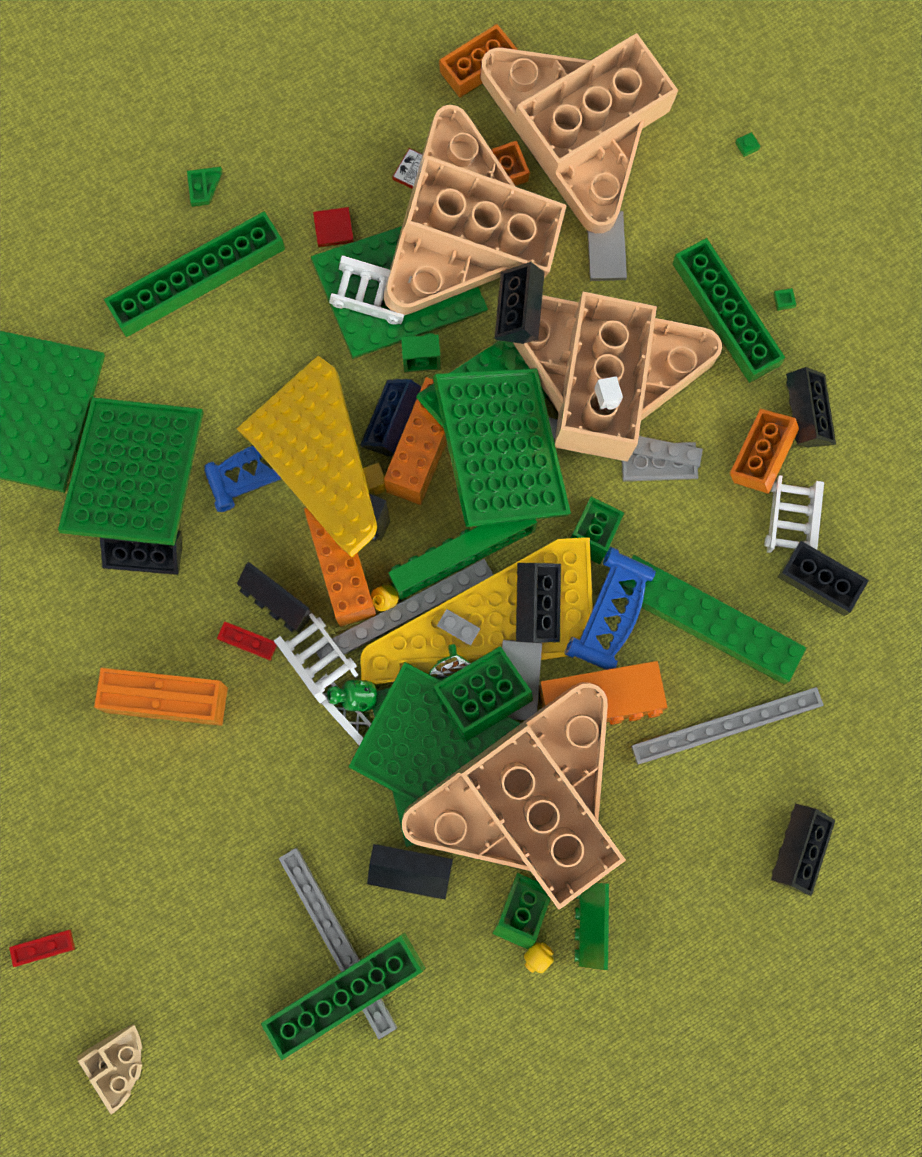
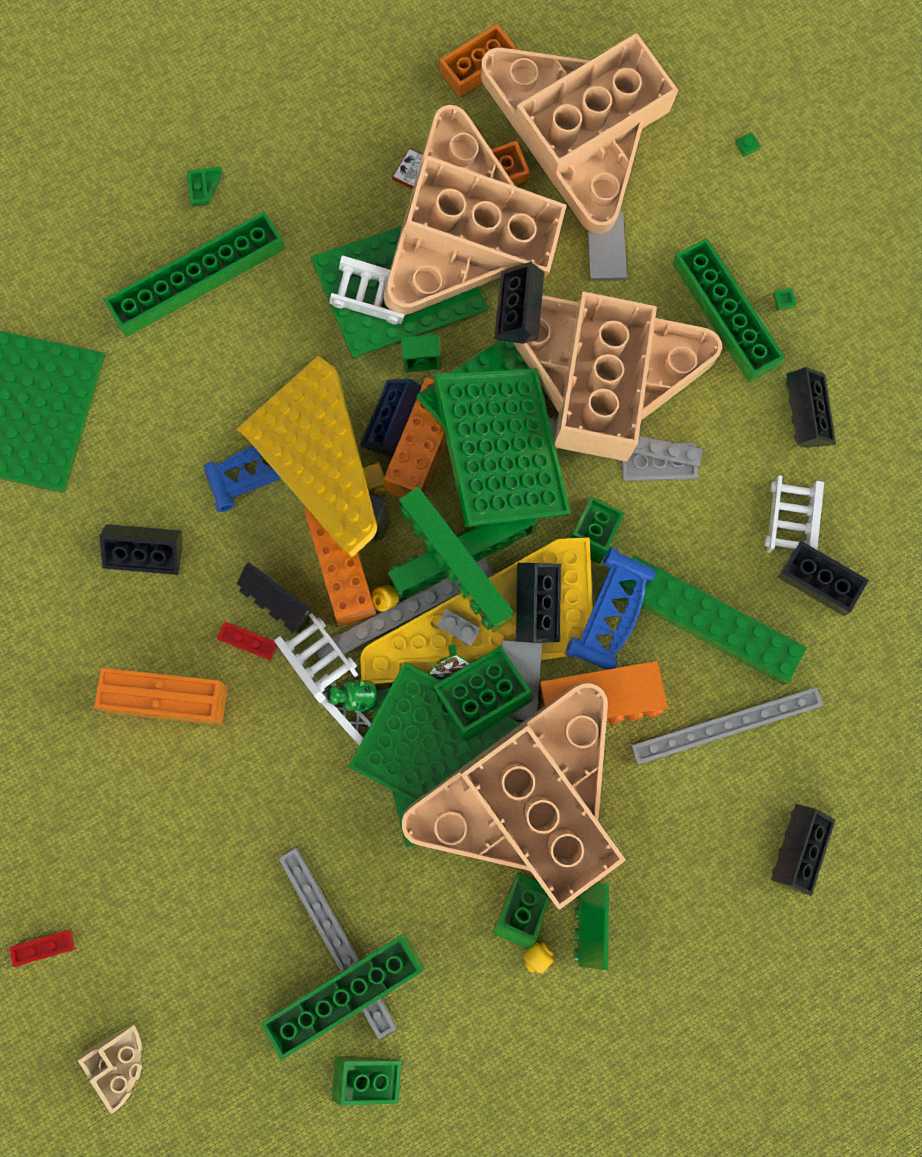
(131, 471): green plate -> none
(333, 227): red tile -> none
(366, 1080): none -> green slope
(409, 871): black slope -> none
(455, 559): none -> green brick
(608, 393): white brick -> none
(764, 450): orange brick -> none

